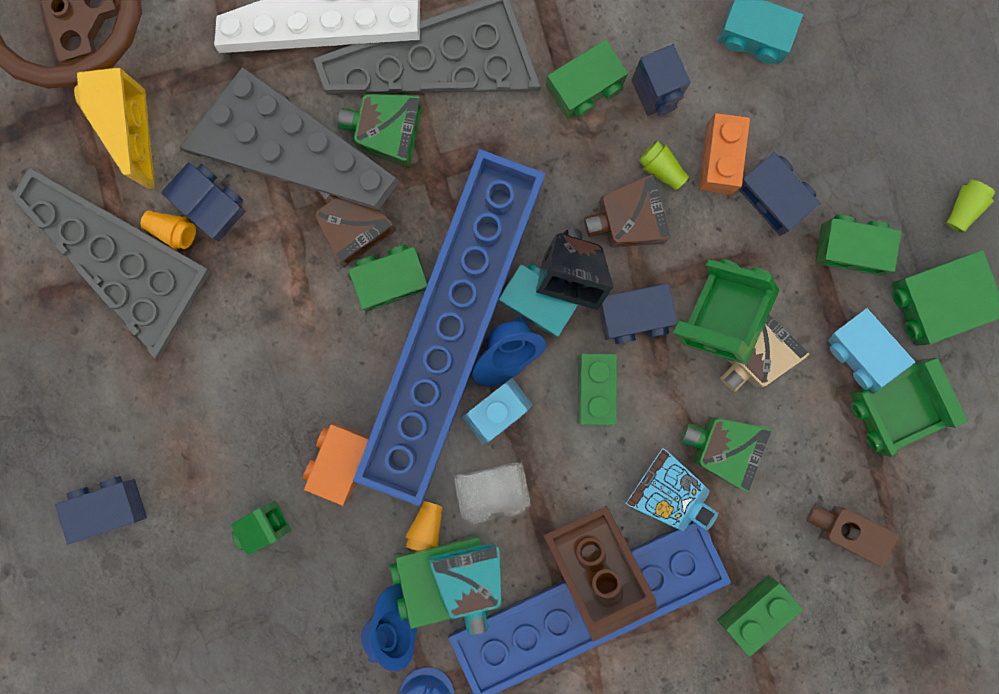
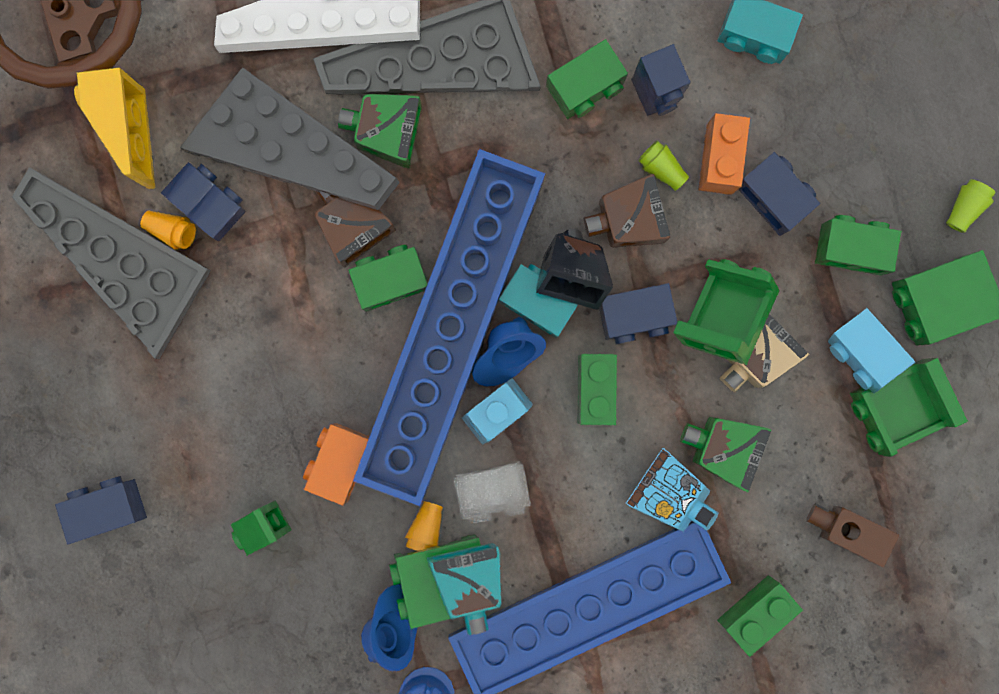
(601, 573): reddish brown slope -> none

